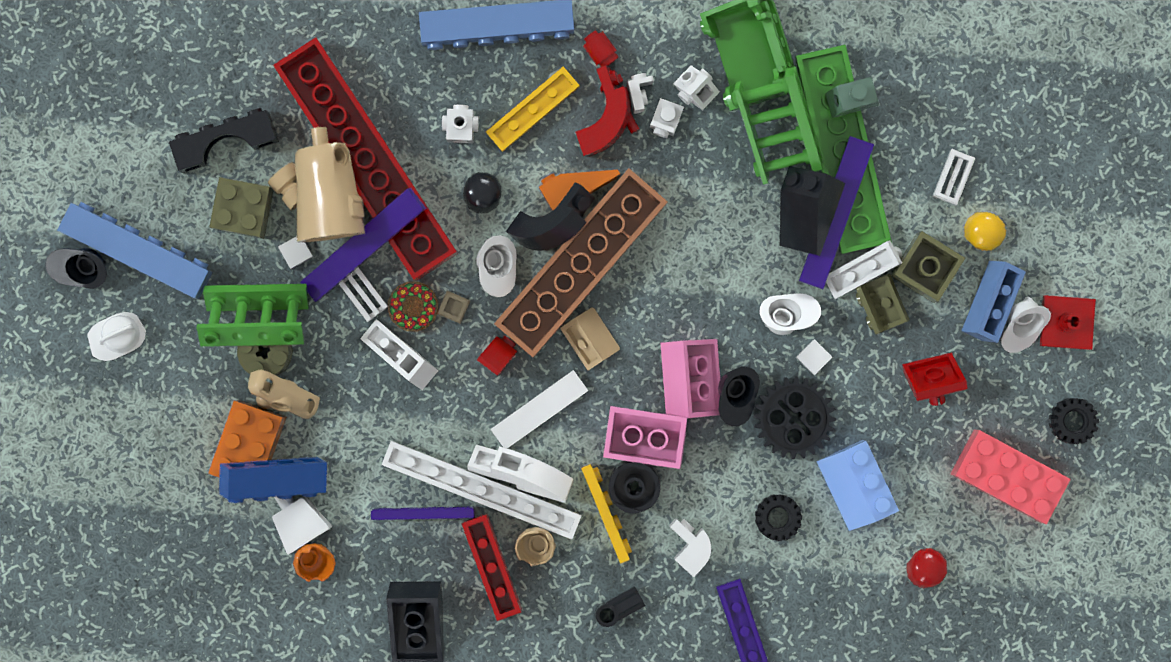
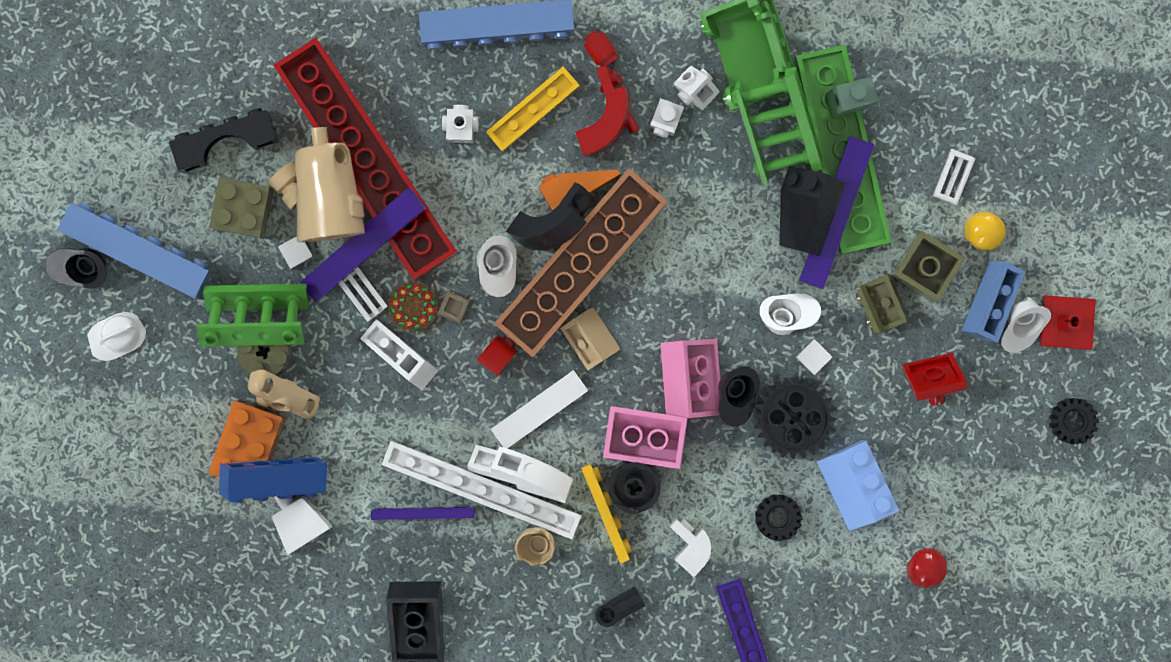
(314, 562): orange hair -> none
(482, 192): black hair -> none
(492, 567): red brick -> none
(638, 96): white bracket -> none
(864, 269): white piece -> none
(1010, 476): coral brick -> none

